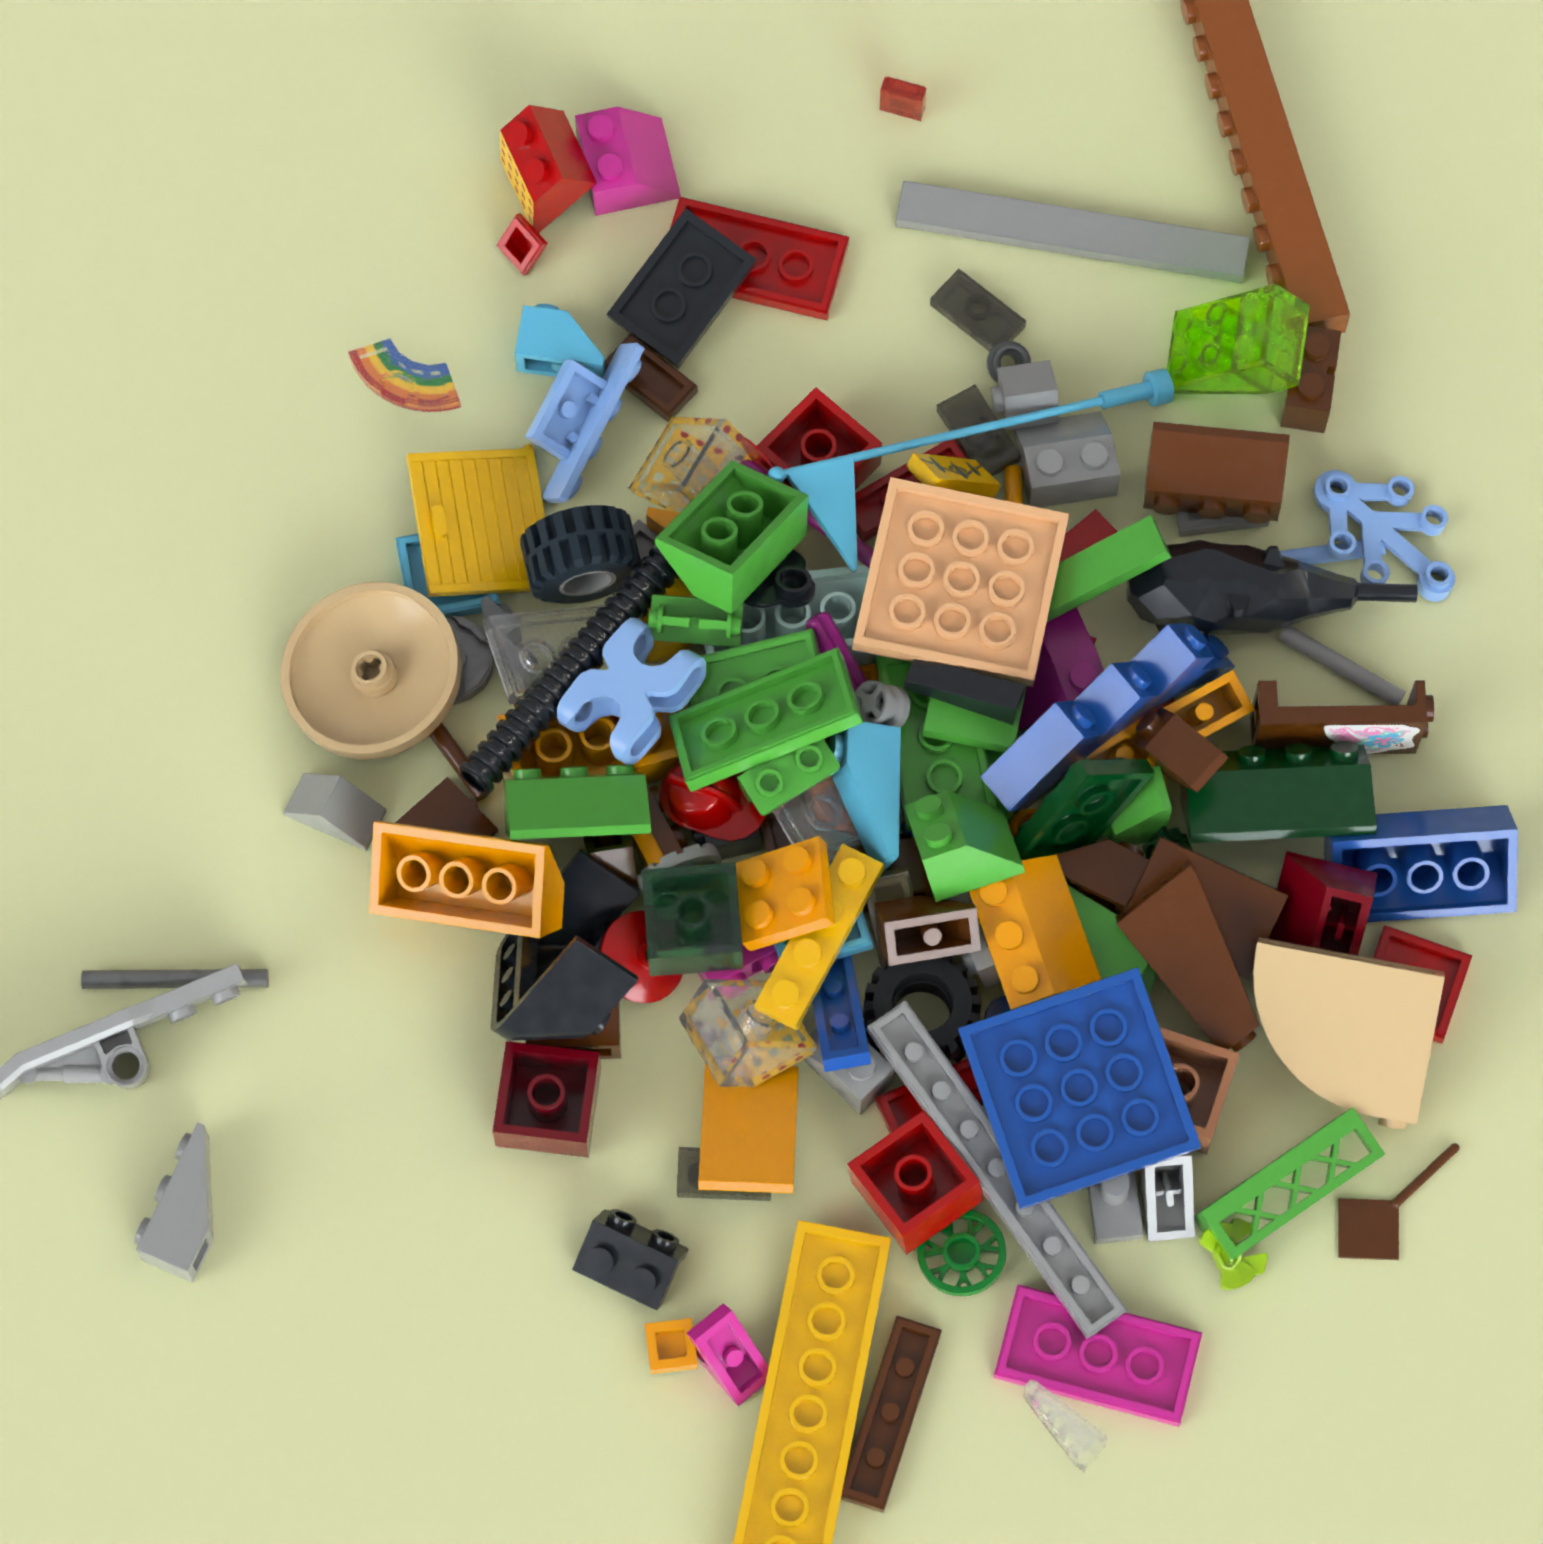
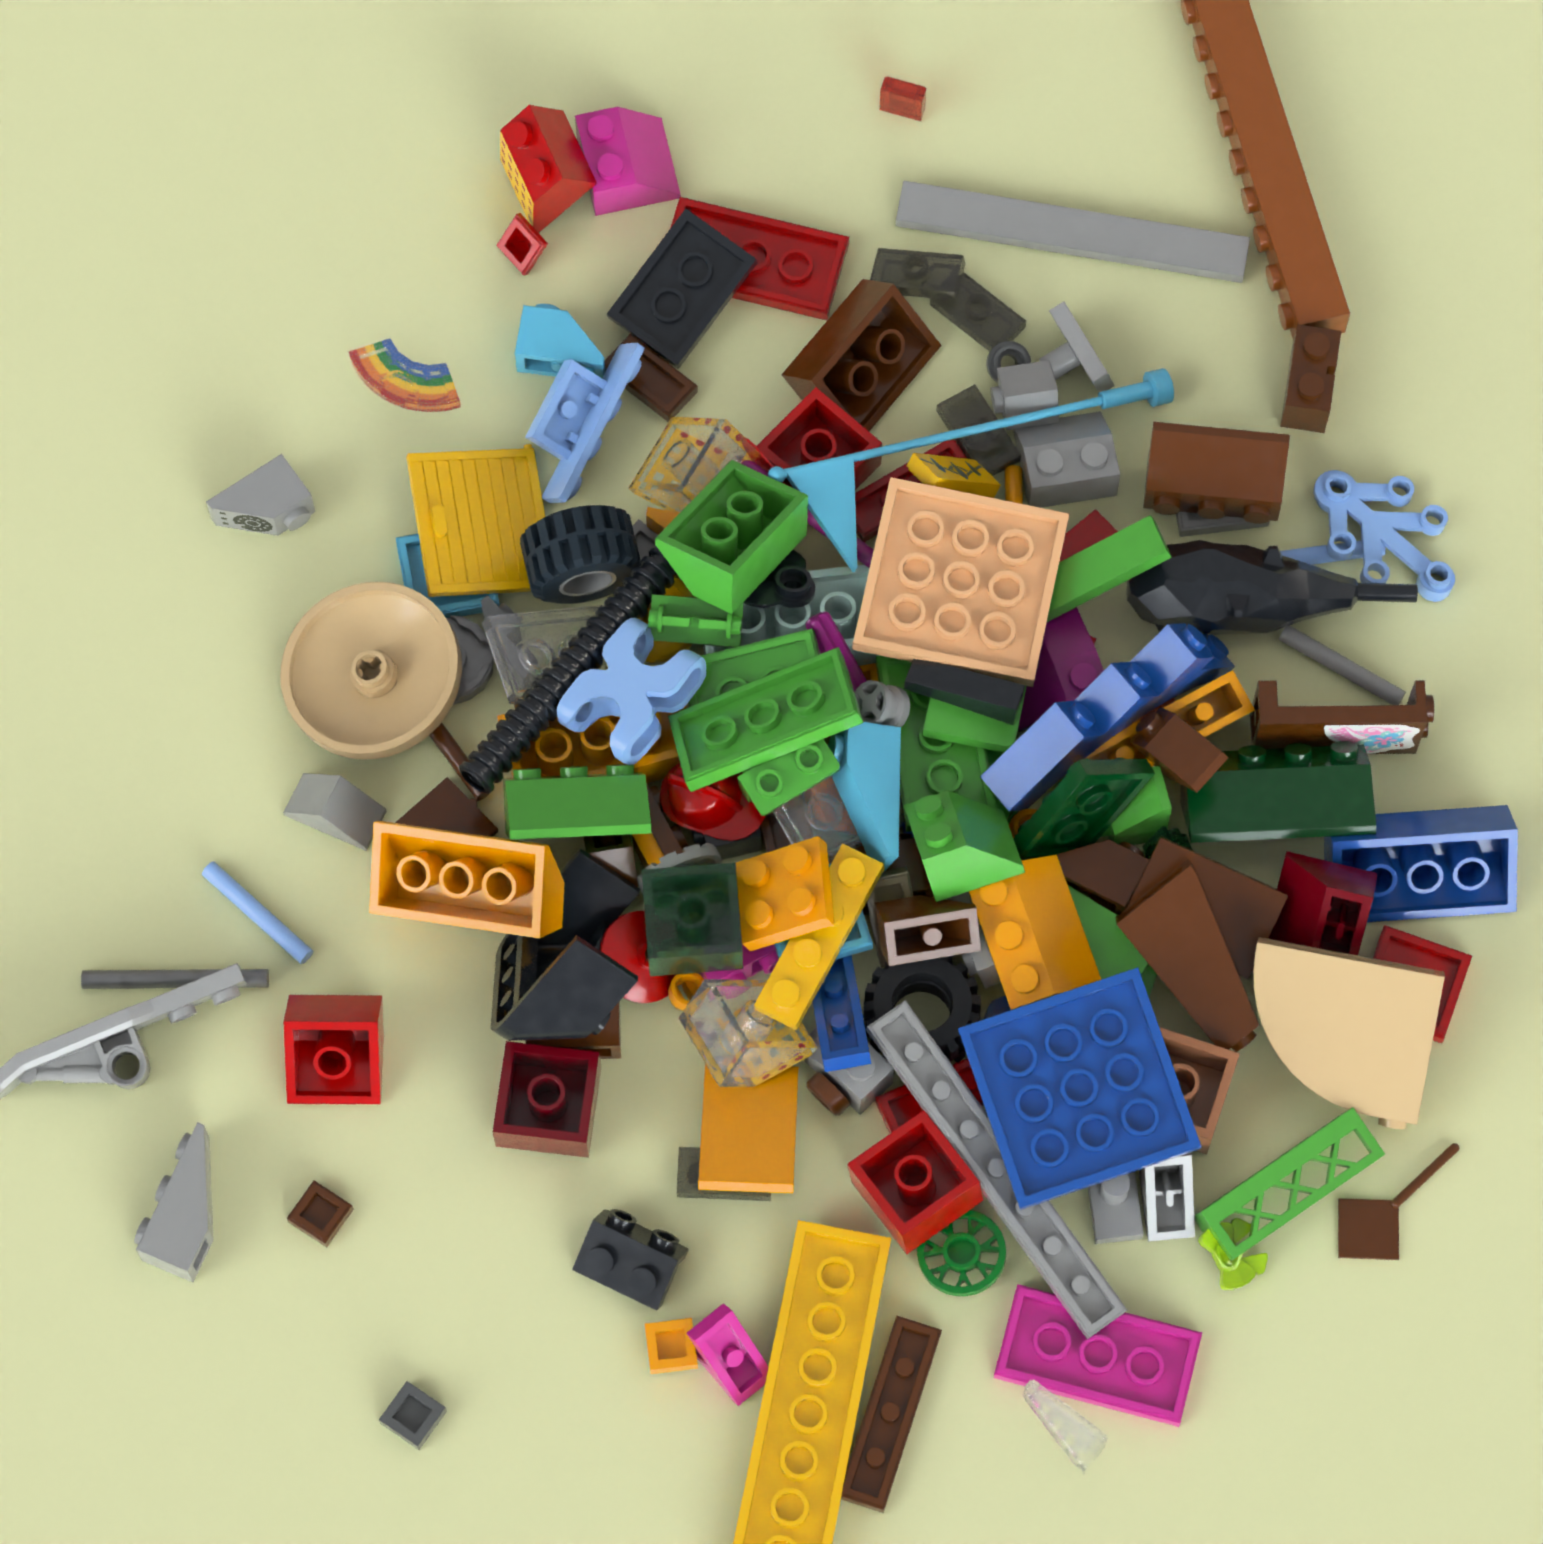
(257, 912): none -> light blue bar
(264, 501): none -> light grey slope
(320, 1213): none -> reddish brown tile
(334, 1049): none -> red slope
(412, 1415): none -> dark grey tile
(690, 984): none -> light orange hinge
(827, 1094): none -> reddish brown tile
(865, 352): none -> reddish brown slope
(920, 272): none -> clear smoke plate
(1075, 351): none -> light grey tile
(1239, 344): clear neon green slope -> none

